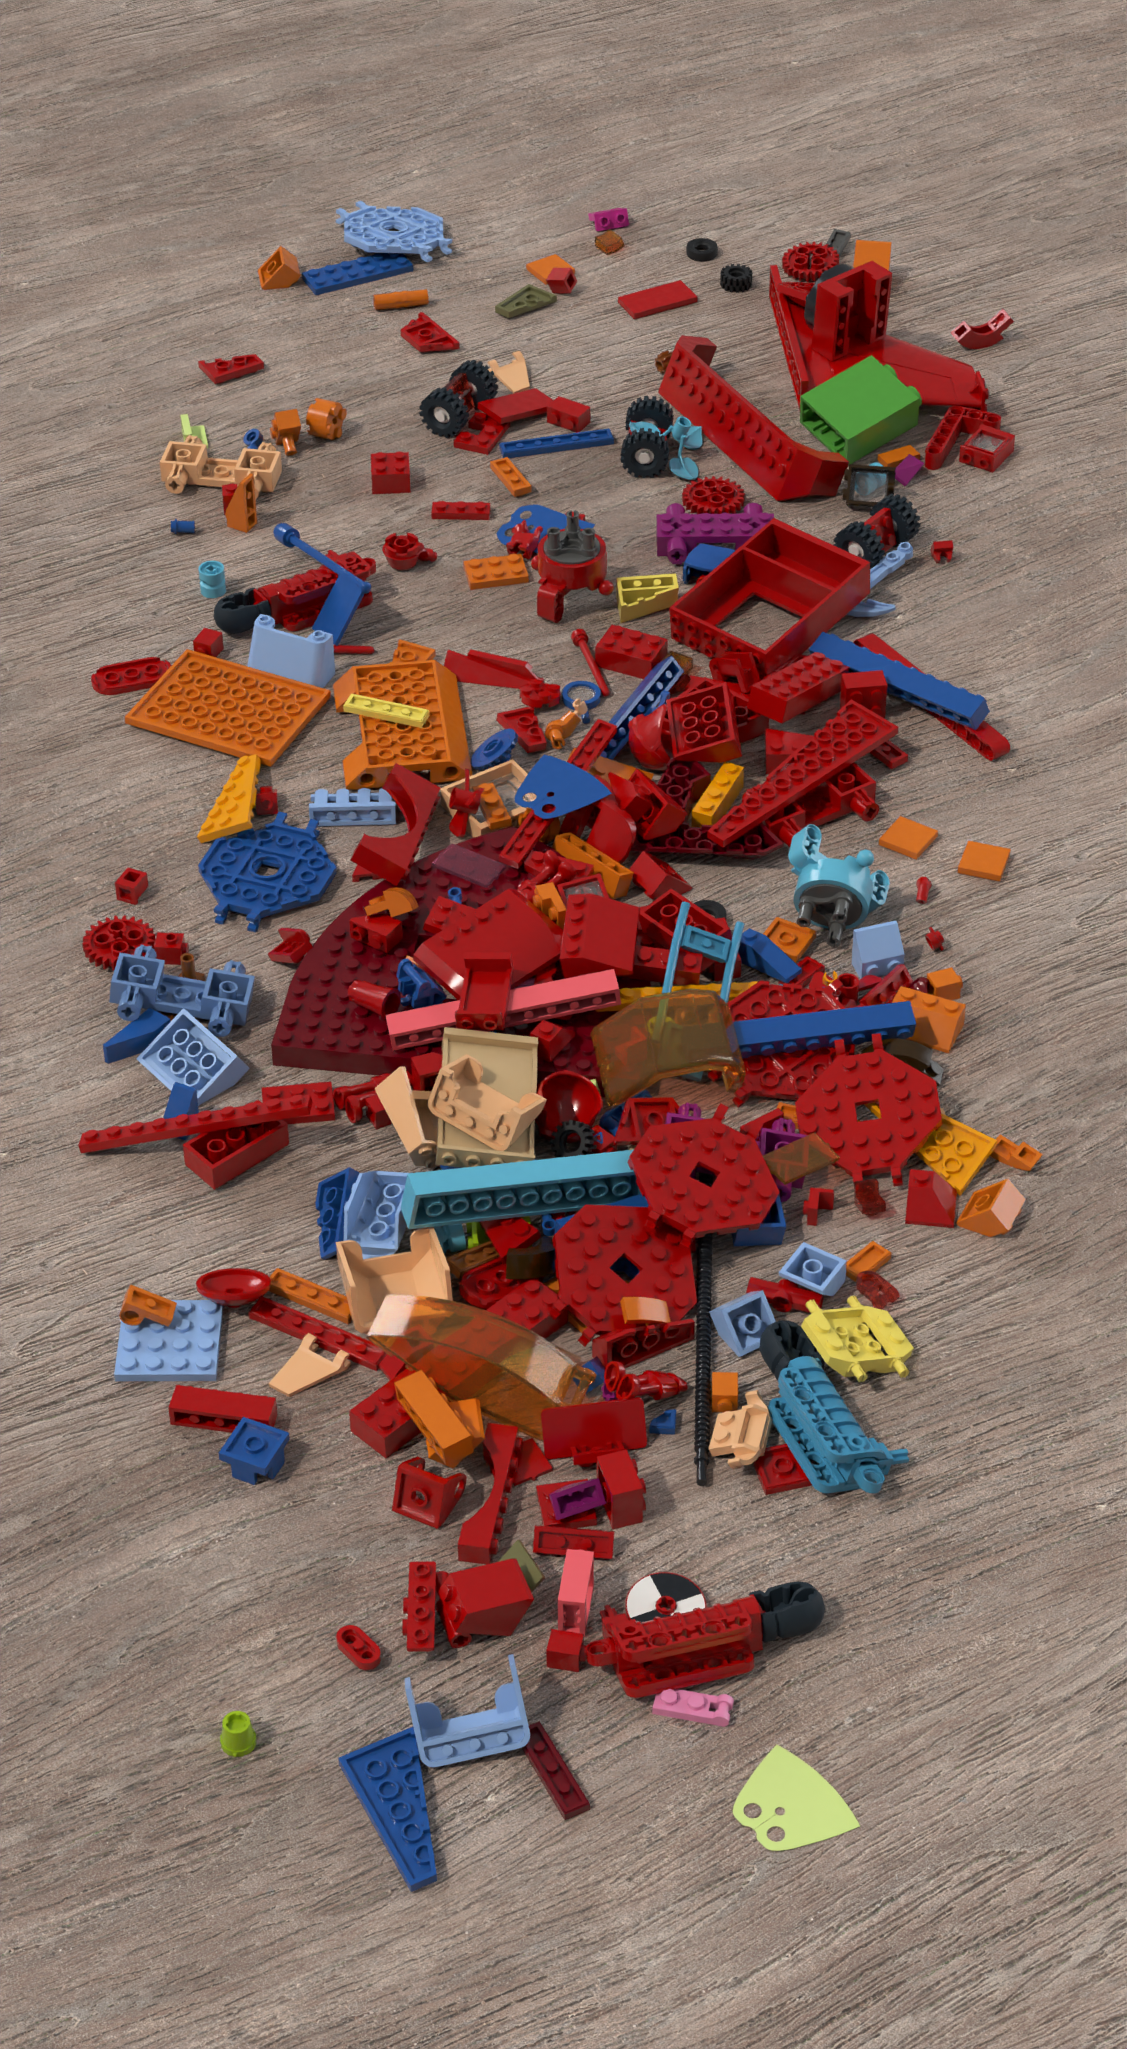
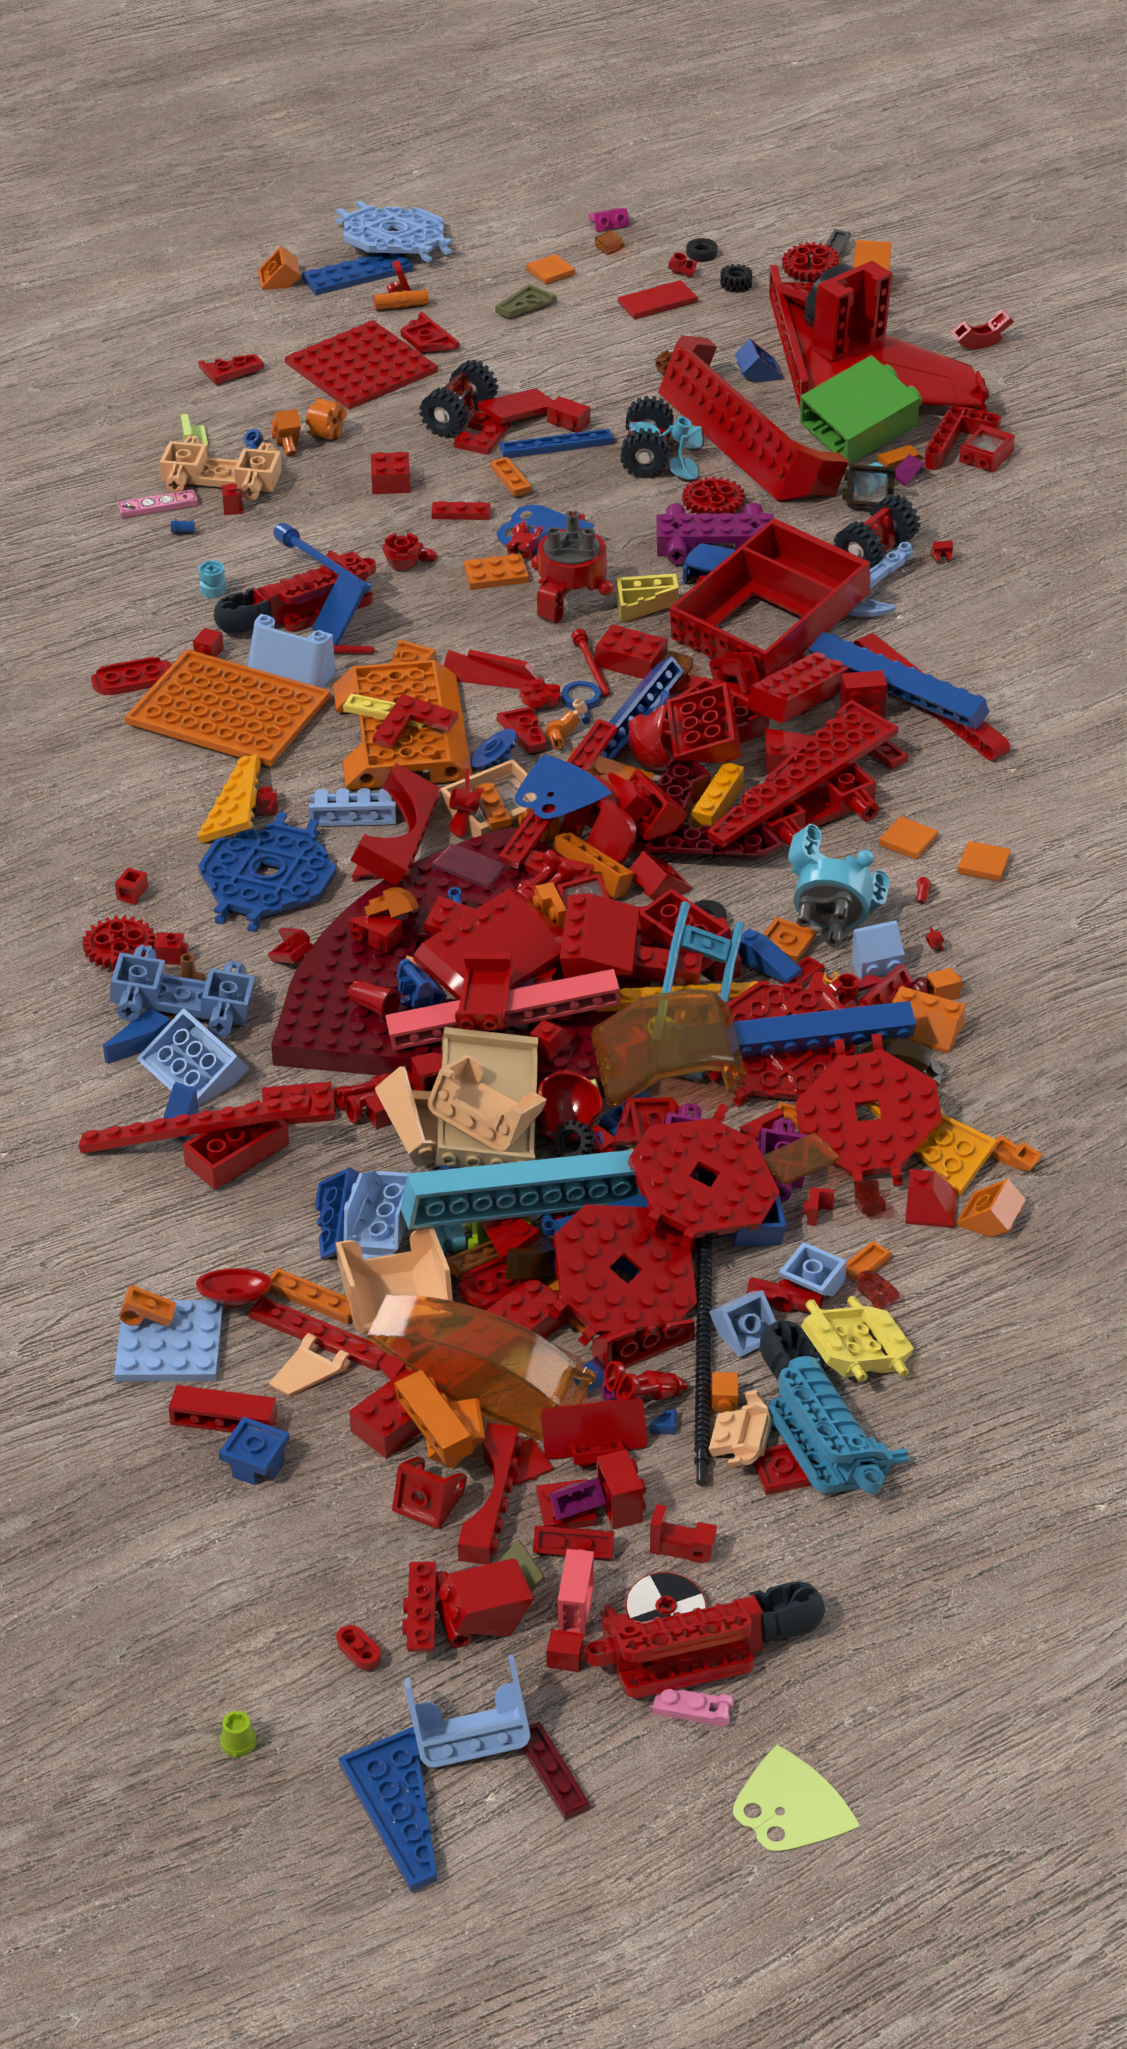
(157, 503): none -> bright pink tile
(242, 508): orange slope -> none
(361, 364): none -> red plate
(402, 284): none -> red piece
(414, 709): none -> red plate
(512, 375): light nougat flag -> none
(561, 280): red brick -> none
(644, 1310): orange slope -> none
(679, 264): none -> red plate
(681, 1540): none -> red piece
(757, 363): none -> blue slope

